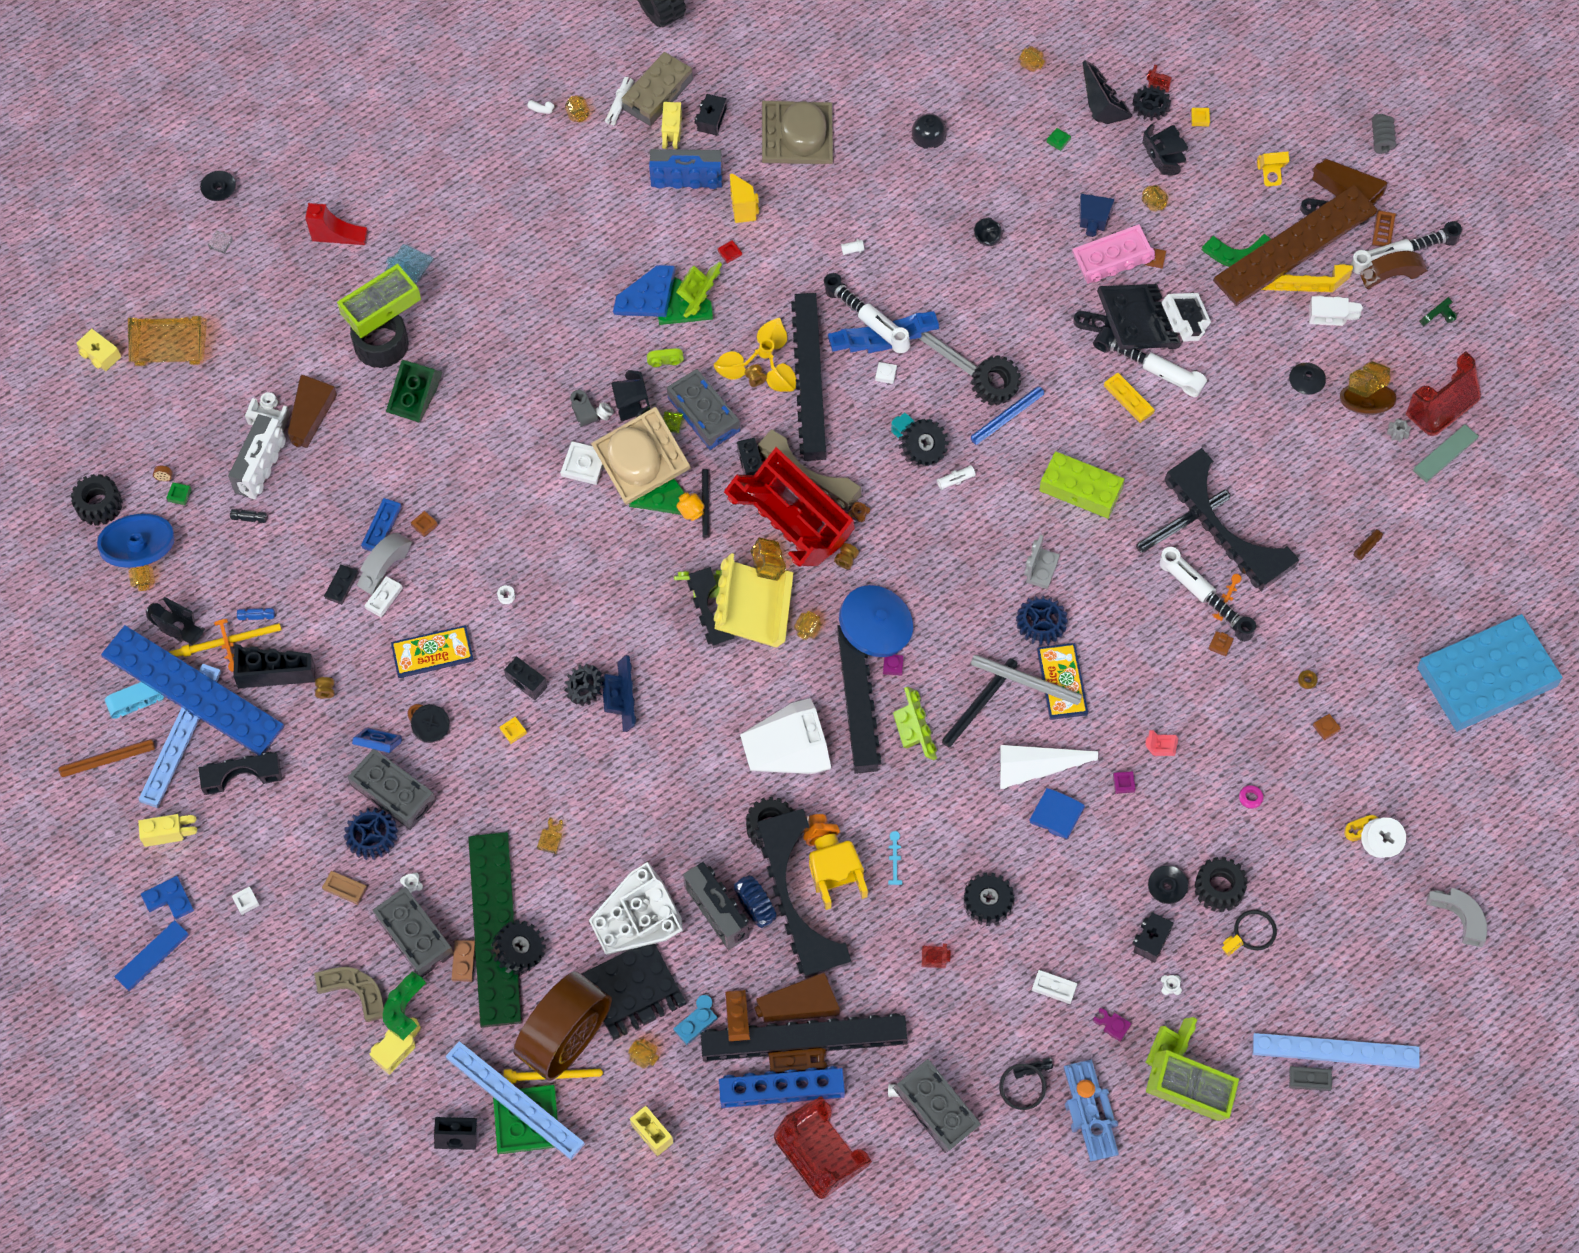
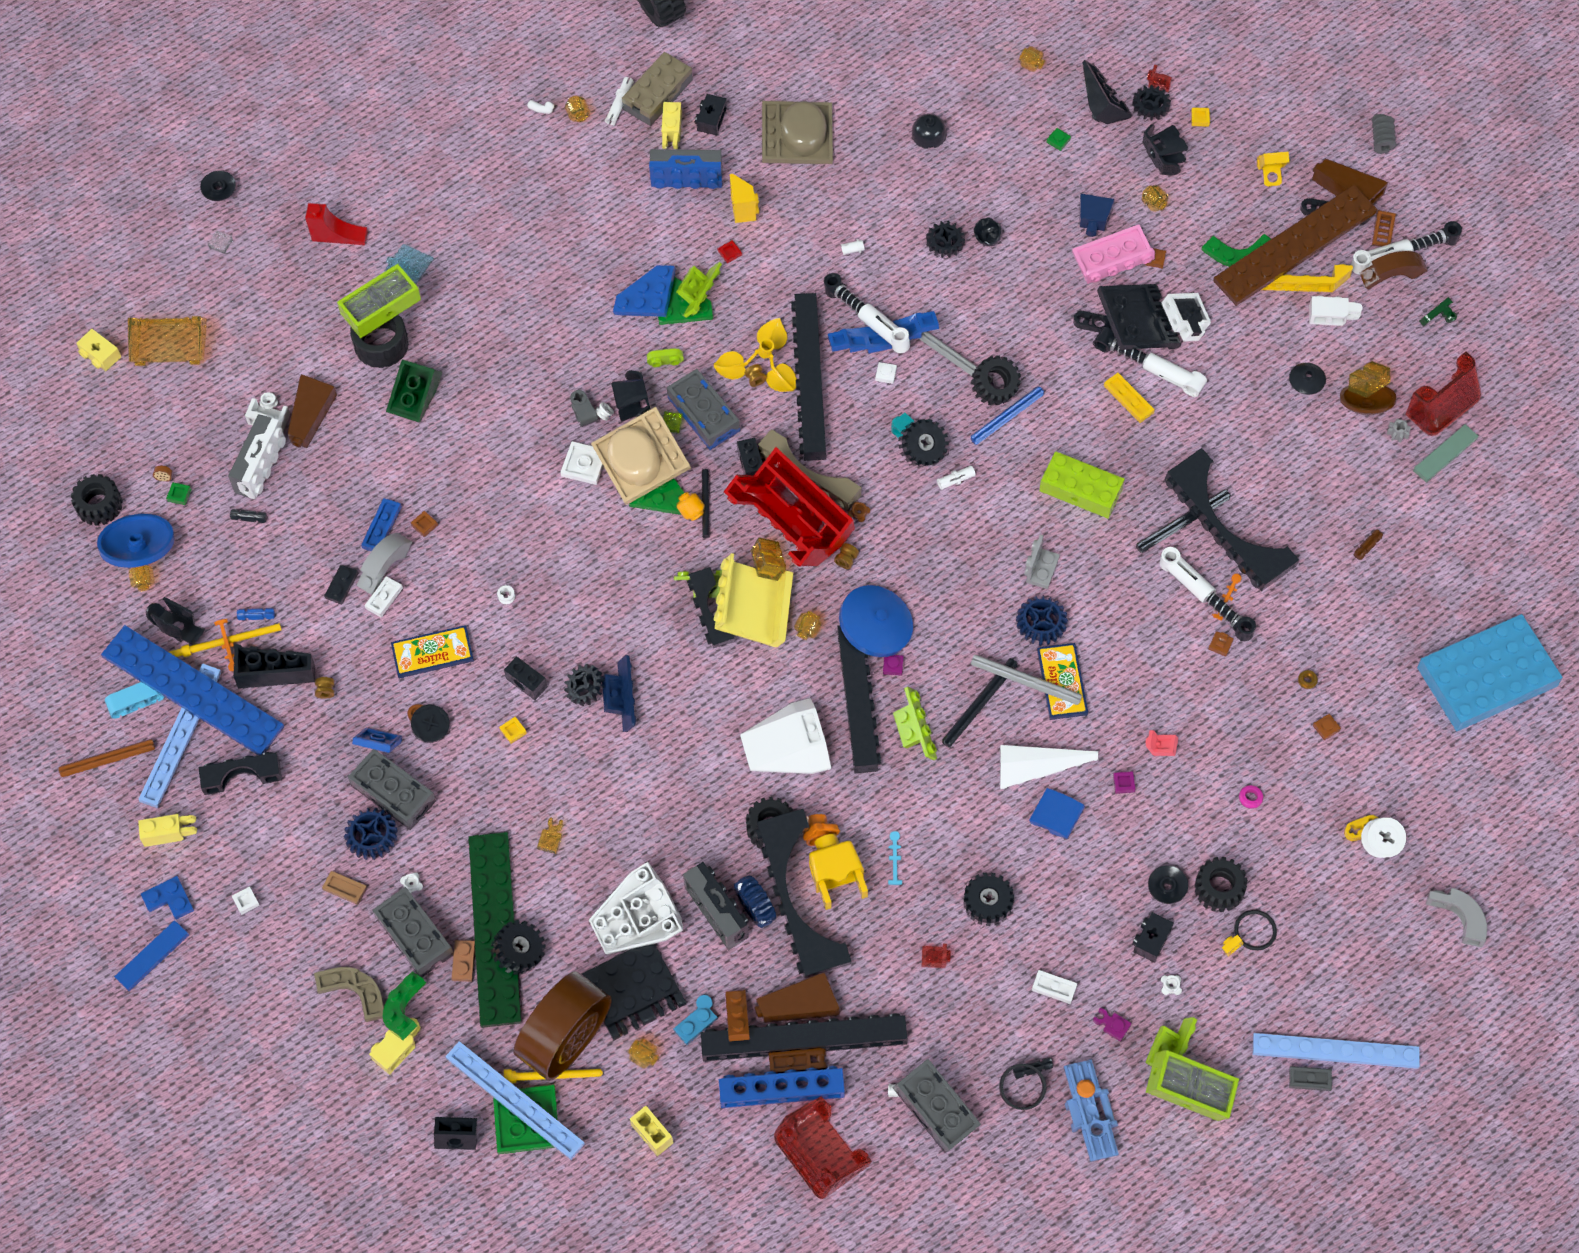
(943, 245): none -> black gear

